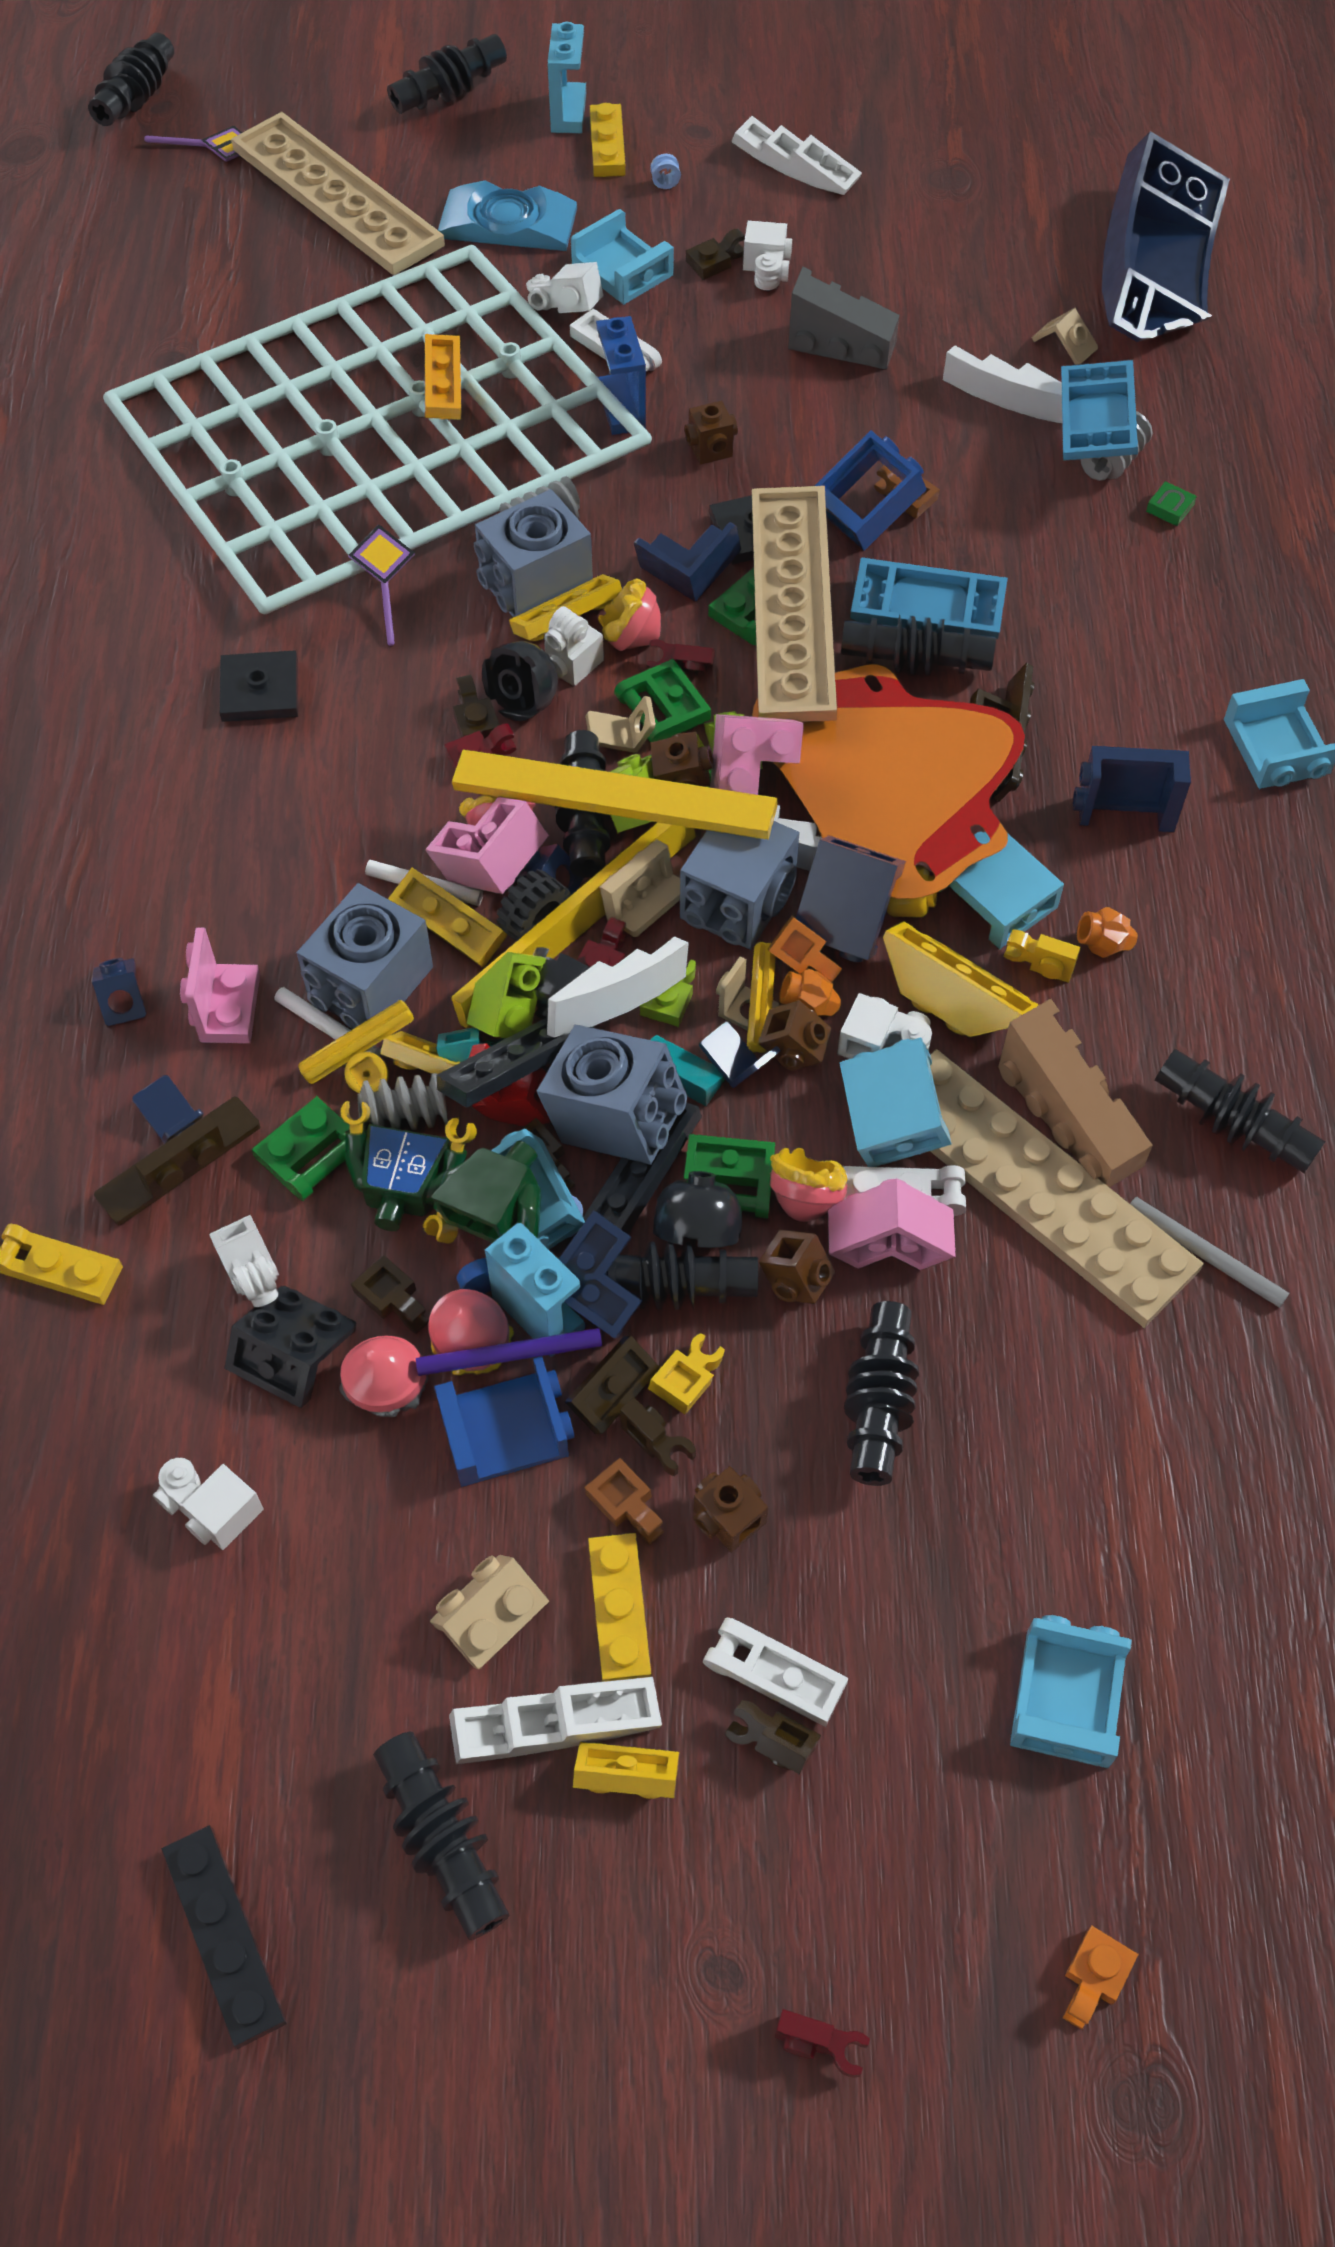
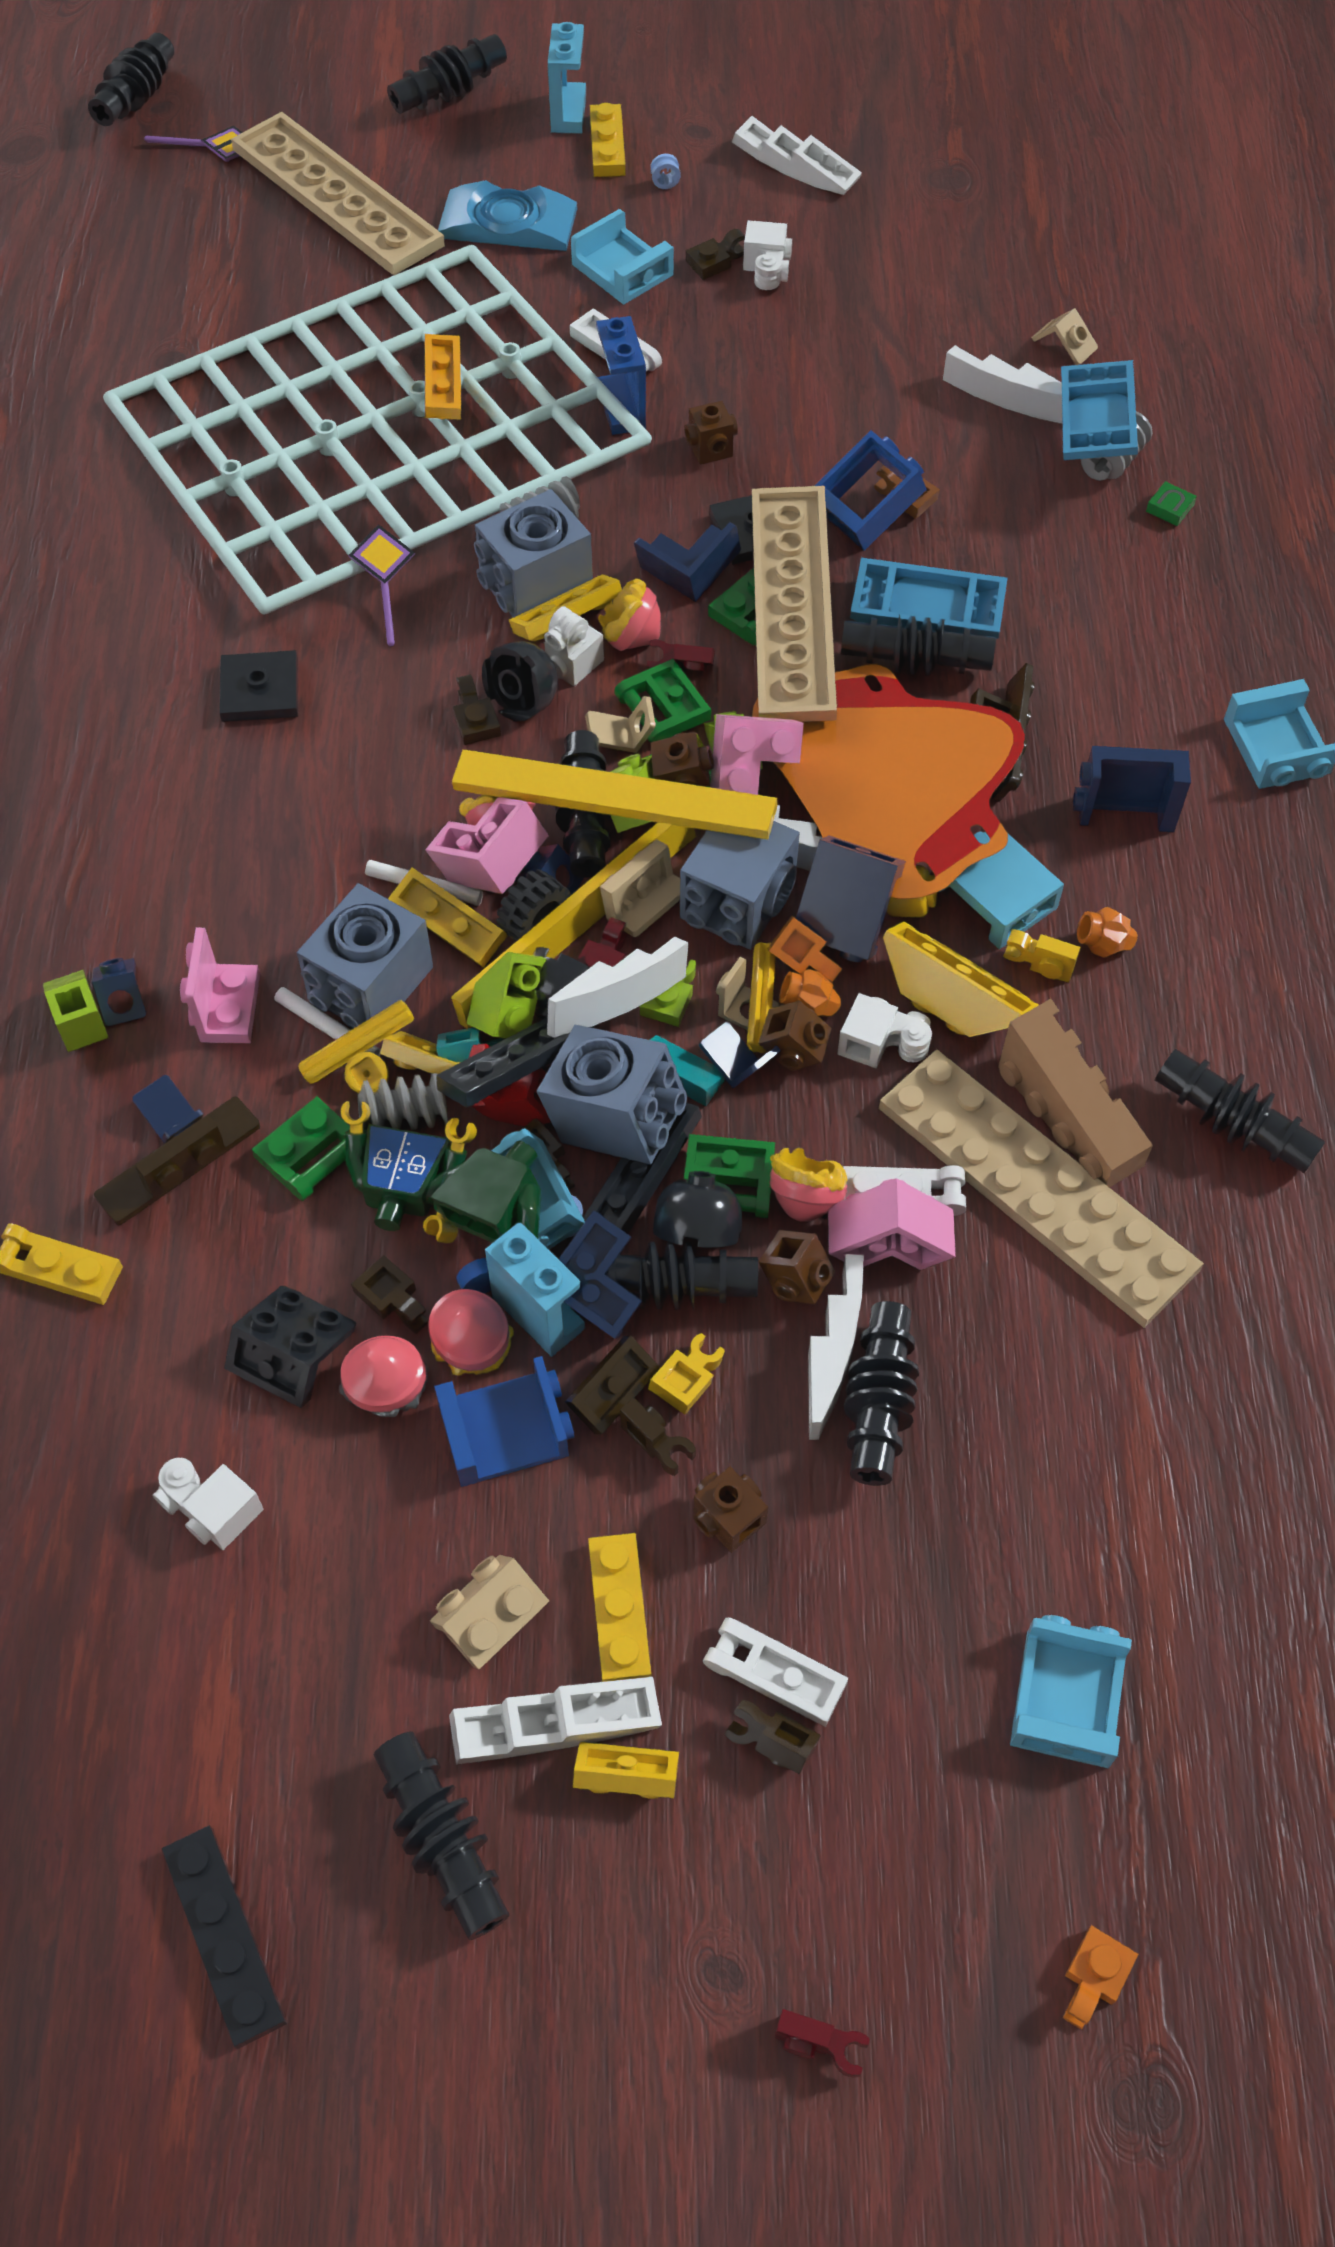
(75, 1010): none -> lime slope
(247, 1261): white brick -> none
(498, 743): dark red plate -> none
(508, 1352): dark purple bar -> none
(570, 290): white brick -> none
(622, 1497): dark orange plate -> none
(832, 1353): none -> white slope
(839, 325): dark grey wedge -> none
(894, 1103): medium azure panel -> none
(1161, 240): dark blue slope -> none
(1213, 1255): light grey bar -> none

